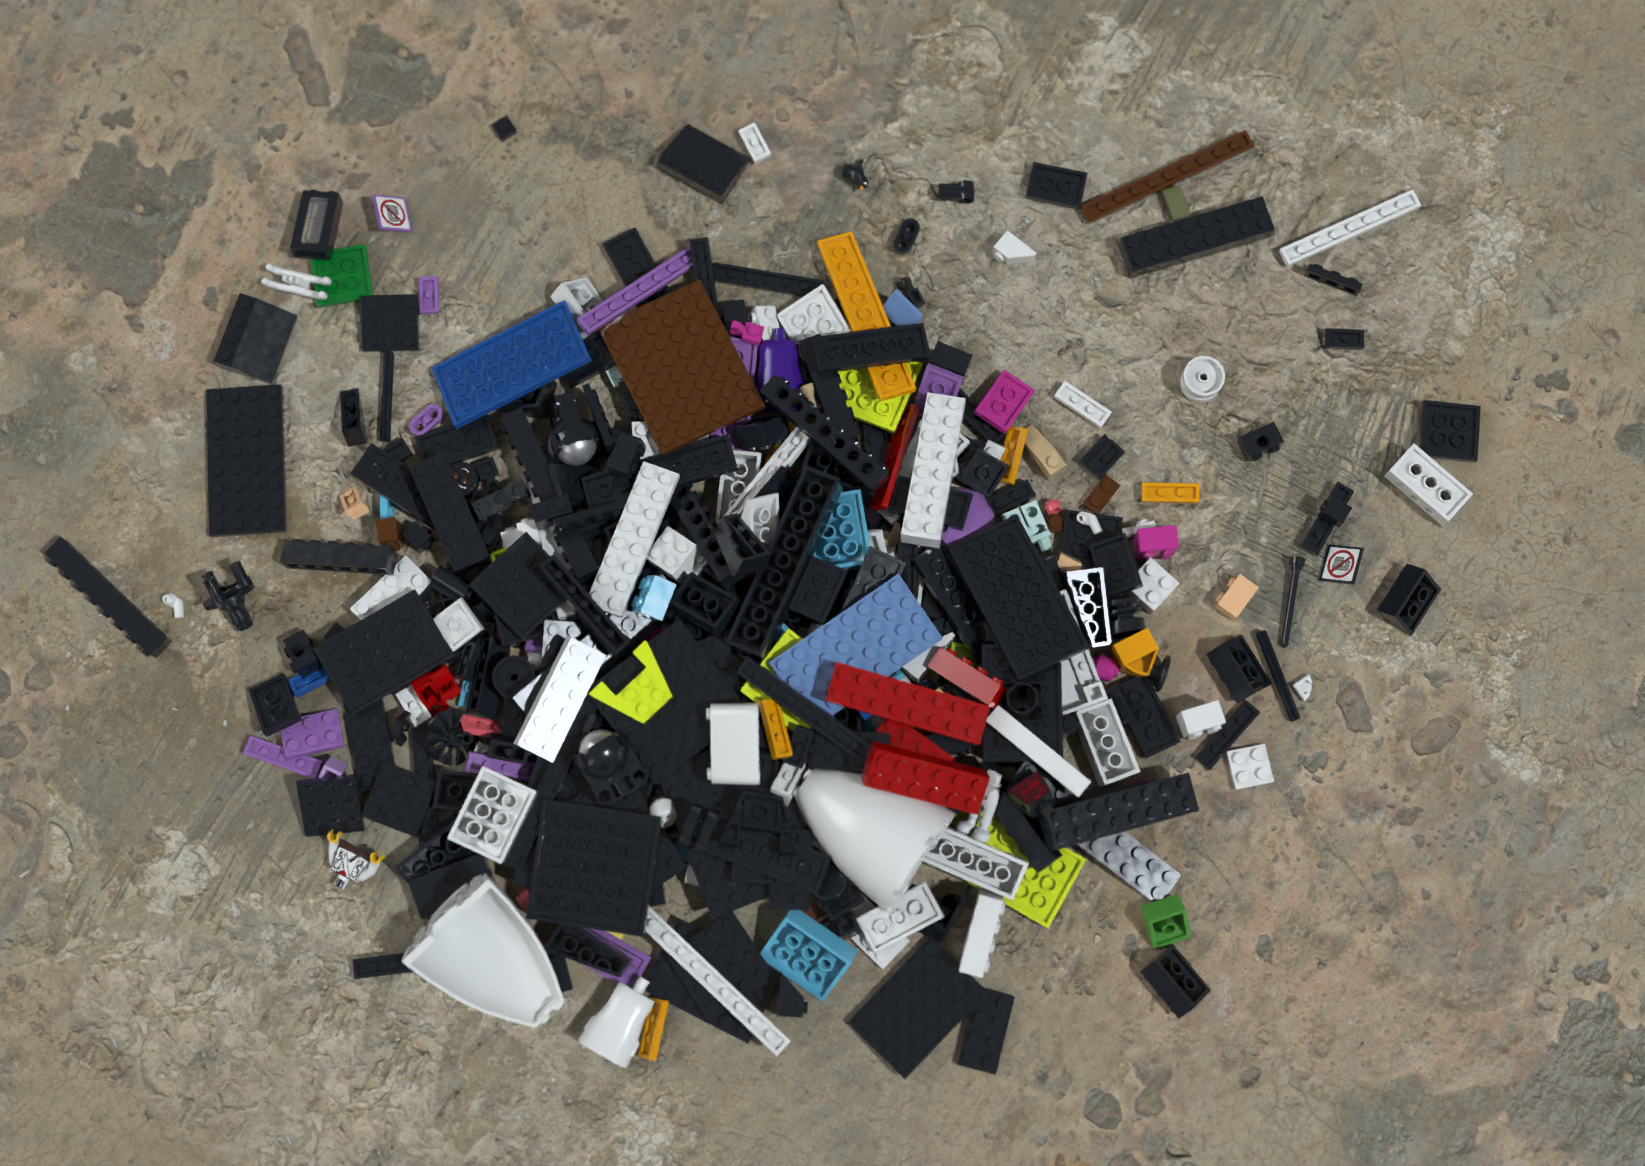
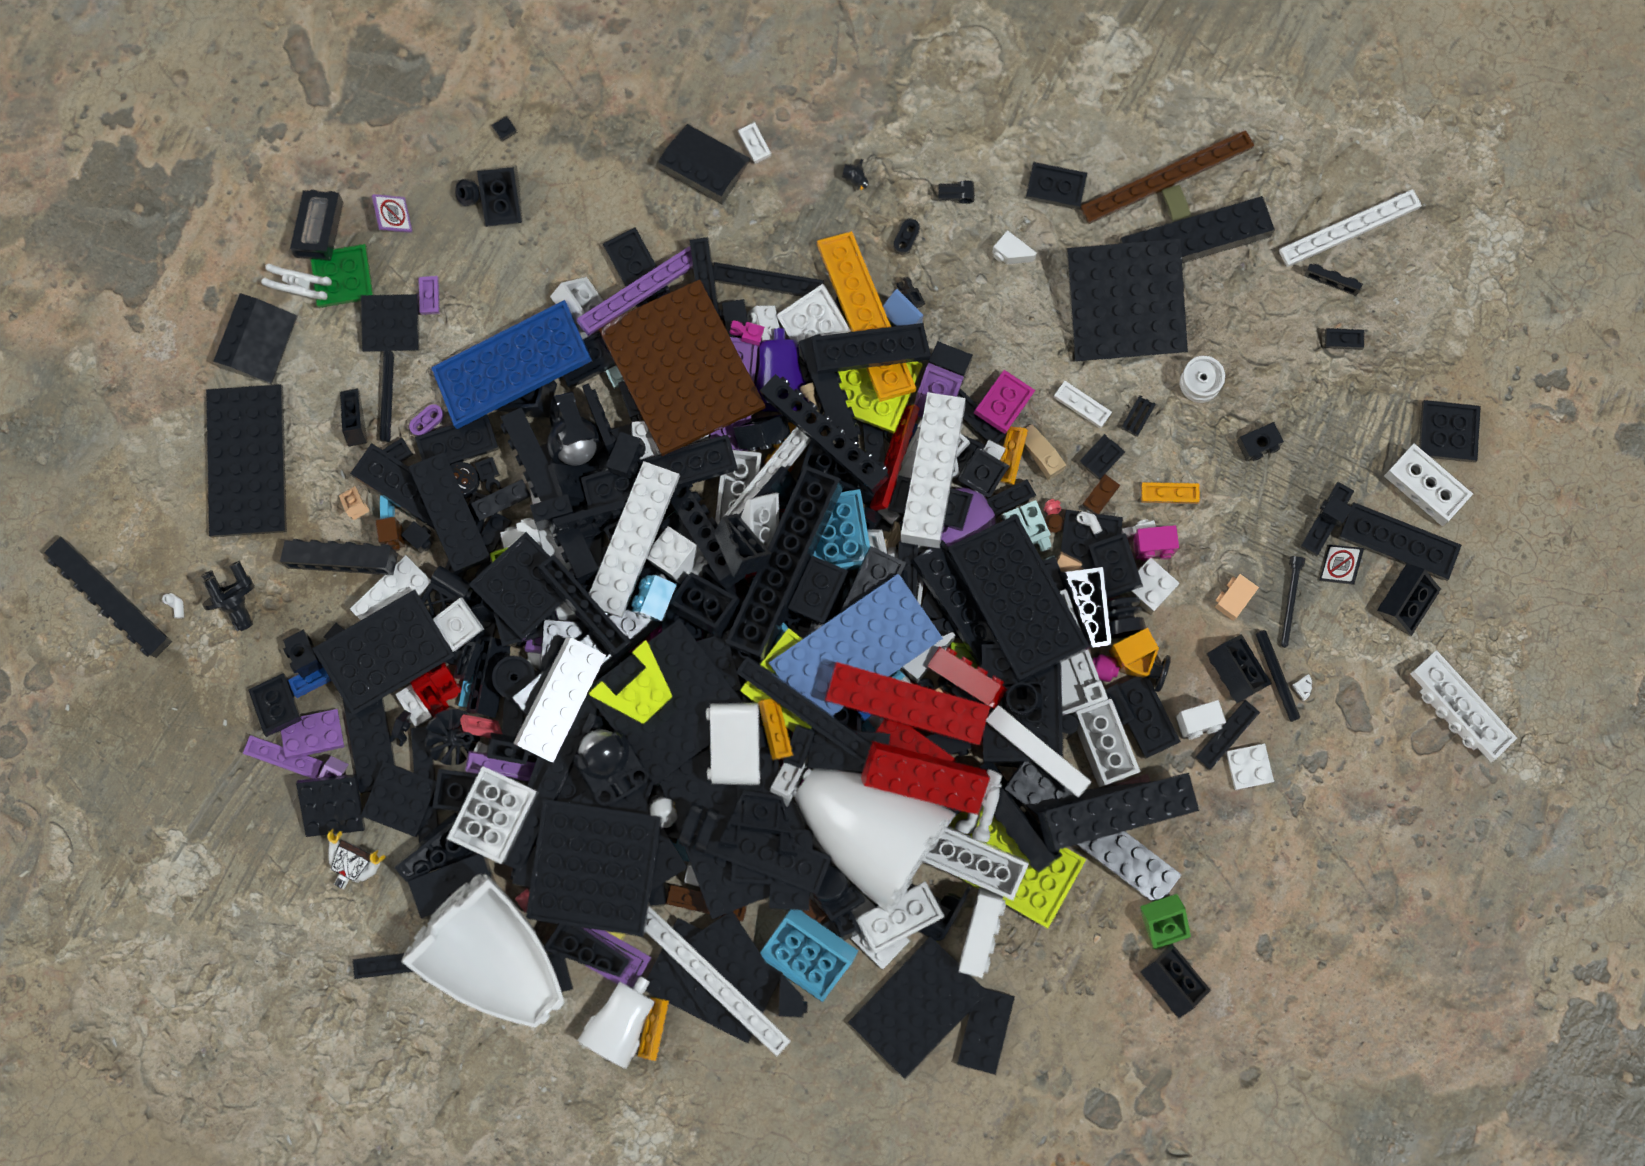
(467, 192): none -> black plate
(500, 195): none -> black slope
(694, 901): none -> reddish brown plate
(1032, 796): black torso -> none
(1127, 300): none -> black plate
(1146, 402): none -> black tile
(1400, 541): none -> black plate
(1462, 707): none -> white plate

